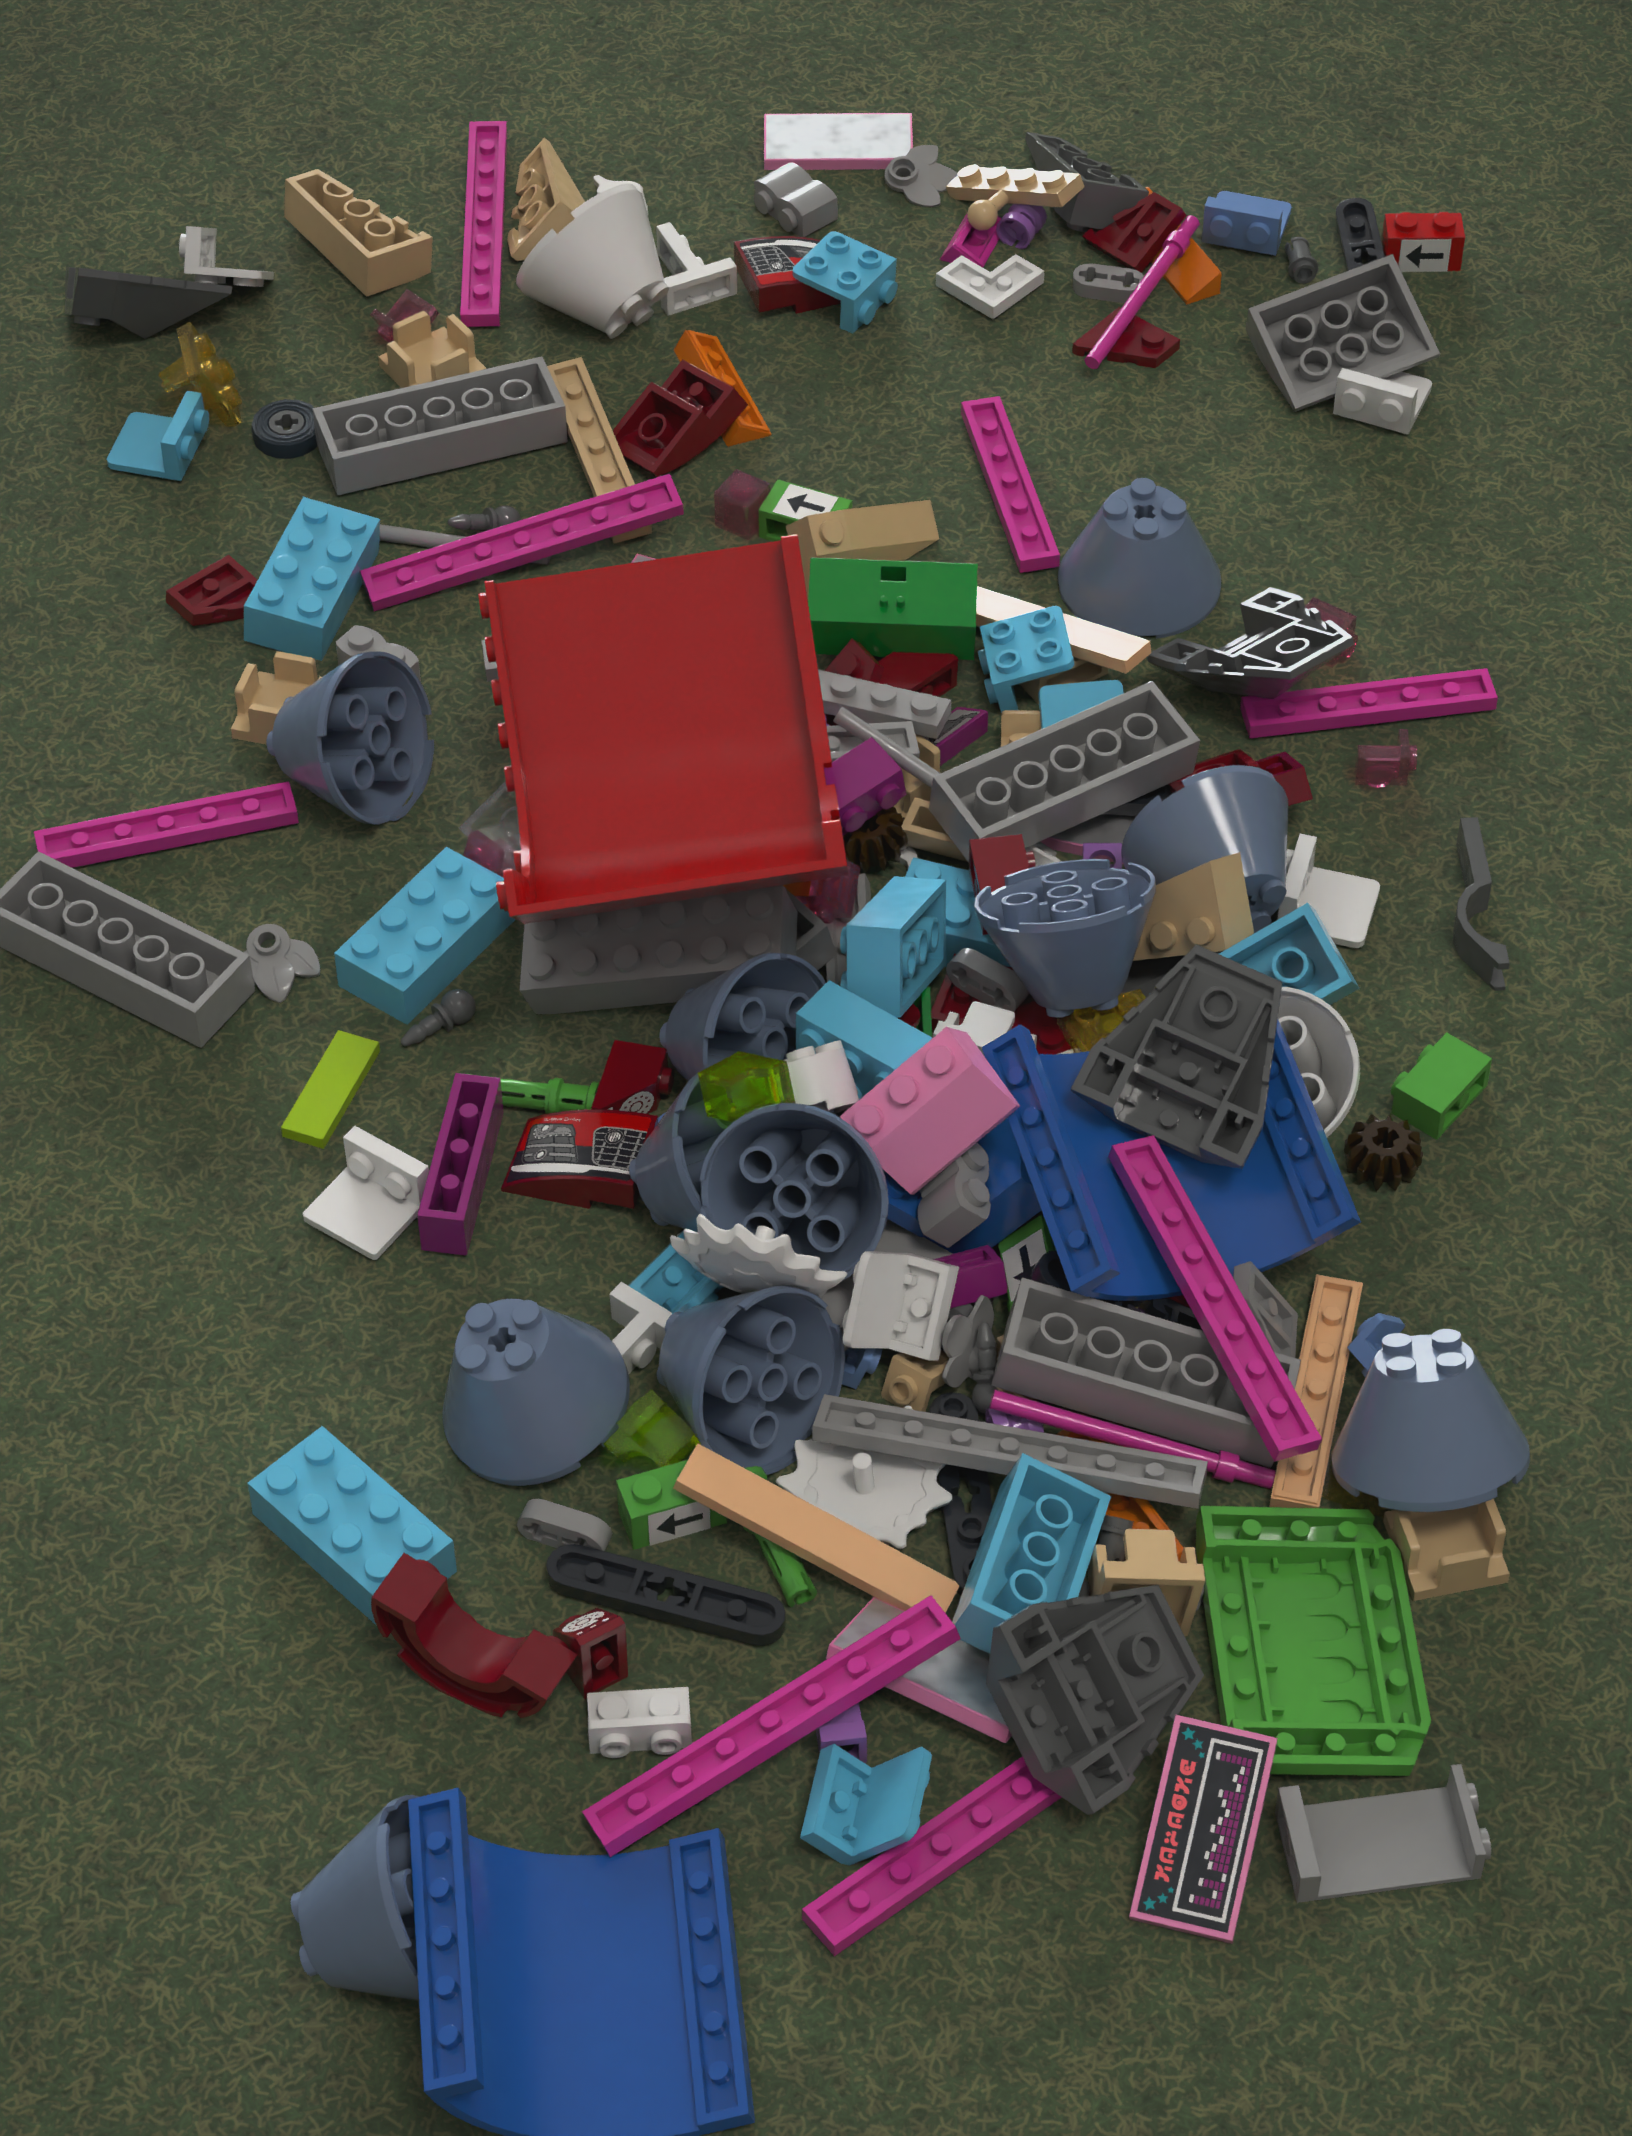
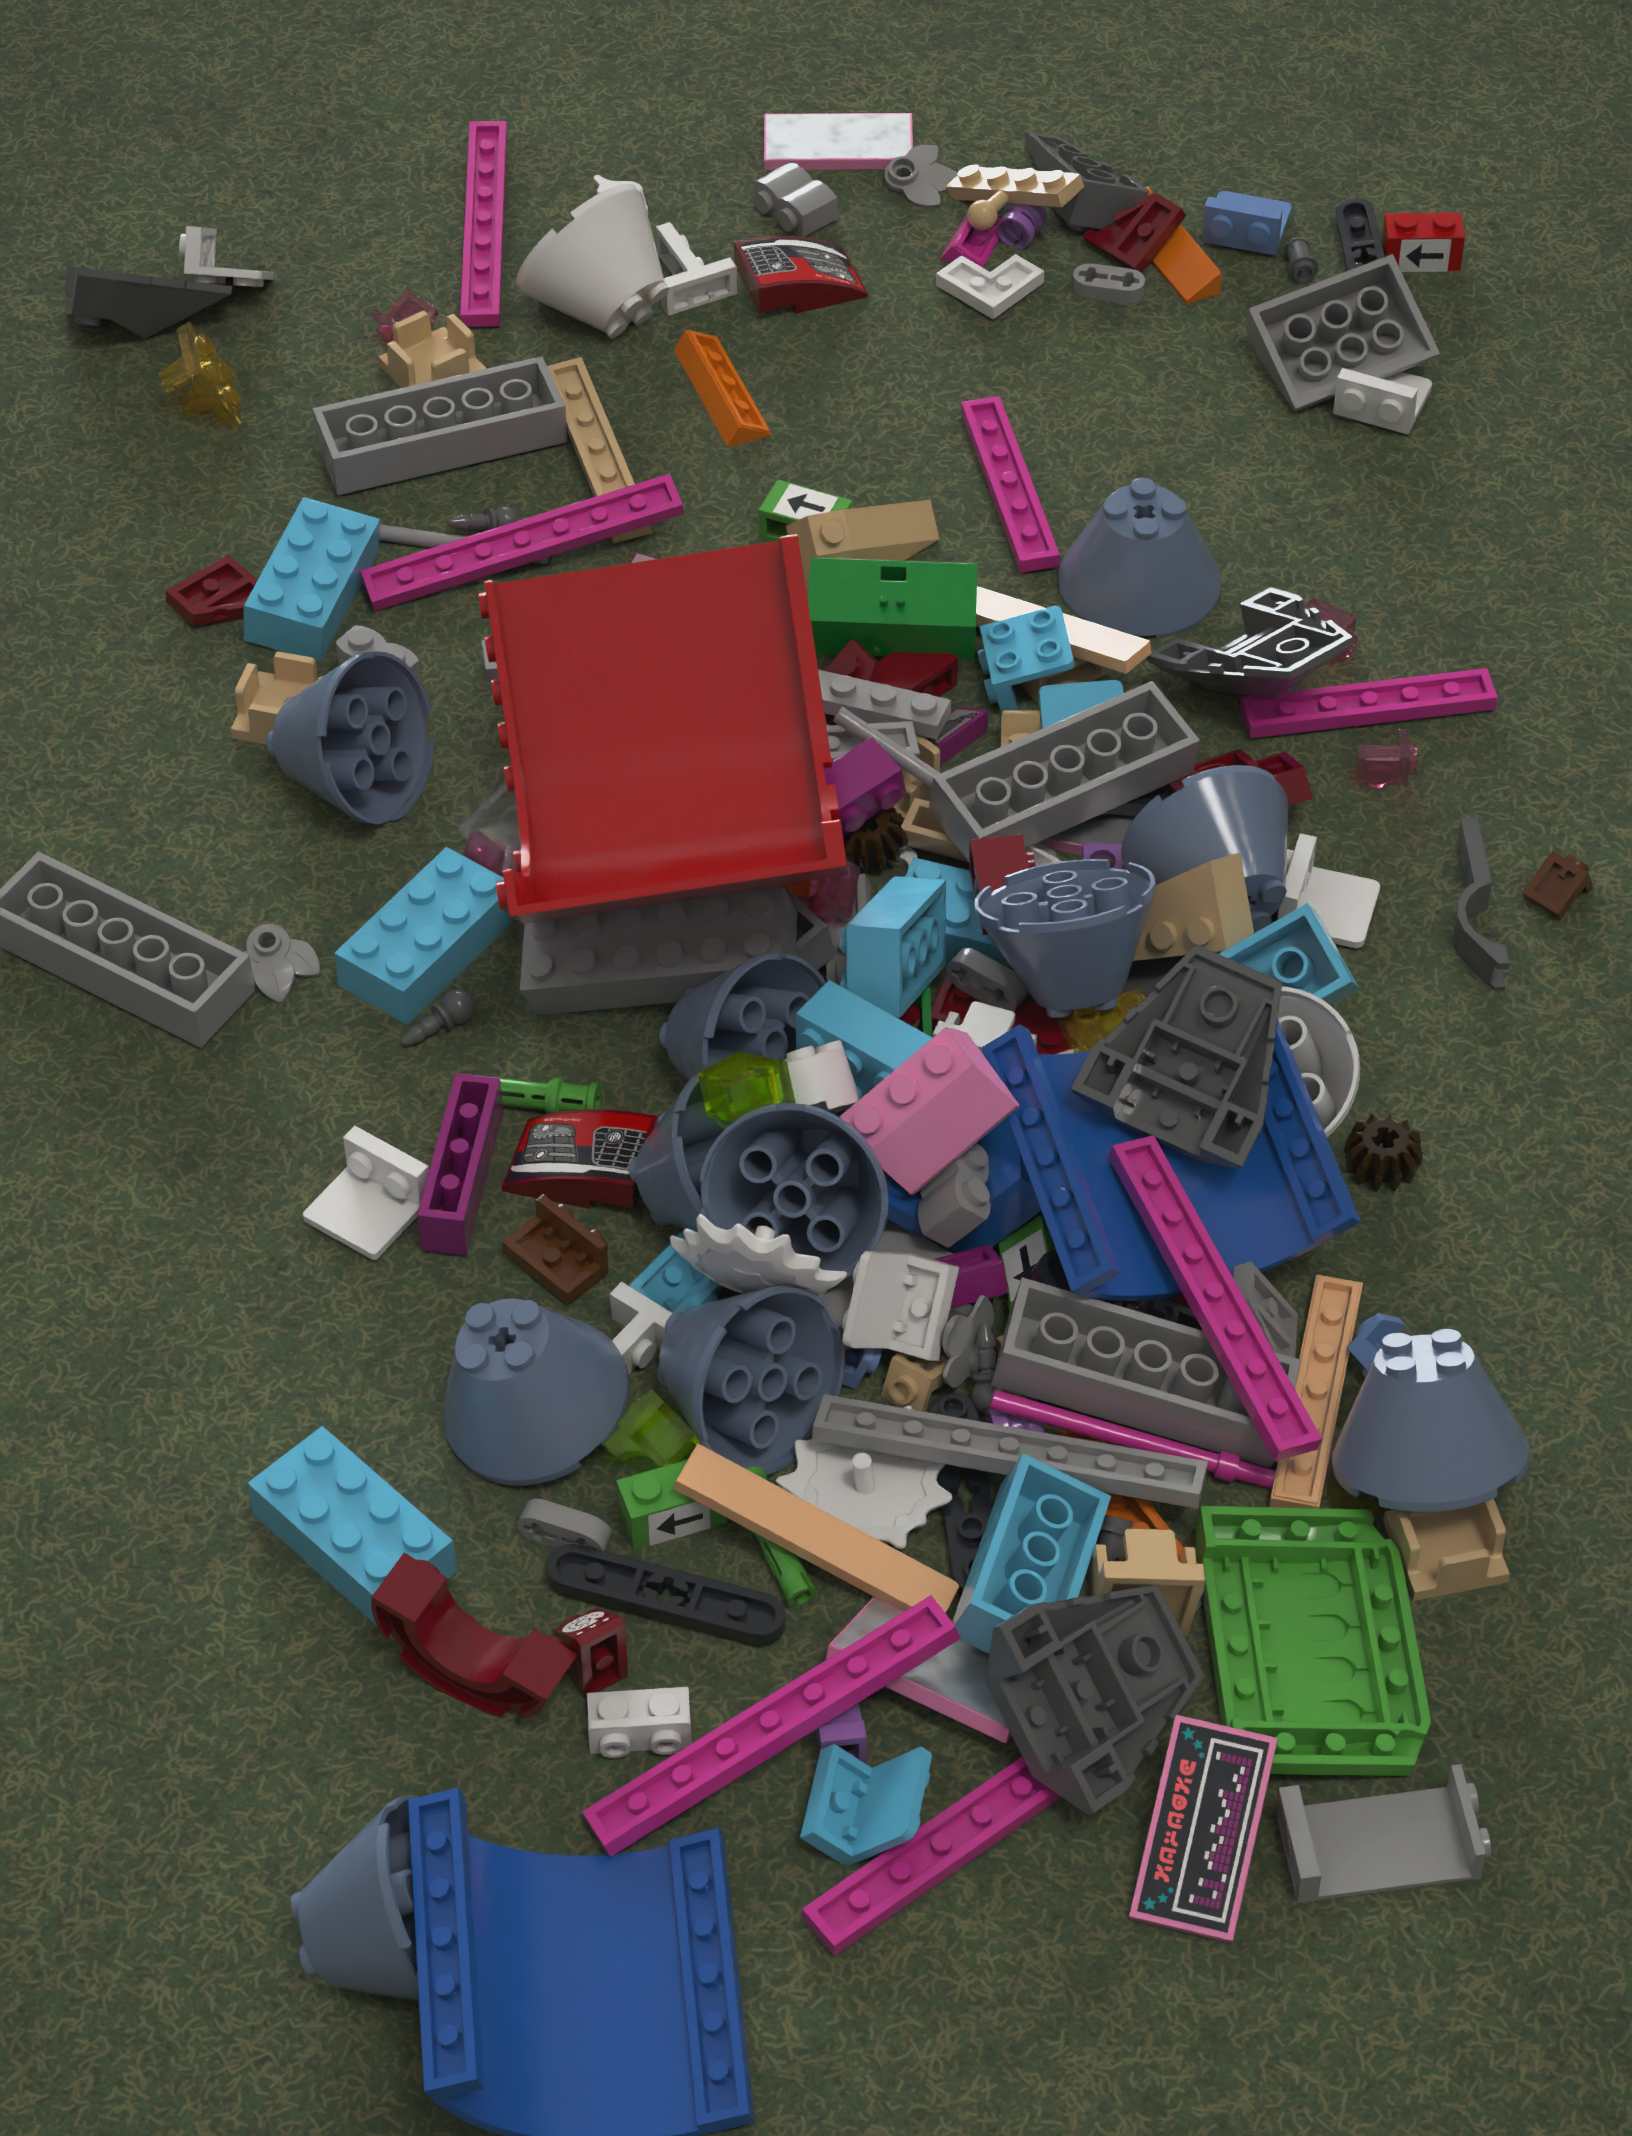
(159, 443): medium azure bracket -> none
(169, 826): dark pink plate -> none
(280, 443): black bush -> none
(330, 1089): lime tile -> none
(354, 234): tan wedge -> none
(545, 199): tan wedge -> none
(558, 1251): none -> reddish brown bracket
(634, 1078): dark red slope -> none
(677, 419): dark red slope -> none
(739, 503): brick -> none
(851, 273): medium azure bracket -> none
(1139, 343): dark red wing -> none
(1173, 248): dark pink bar -> none
(1440, 1085): bright green brick -> none
(1558, 884): none -> reddish brown bracket

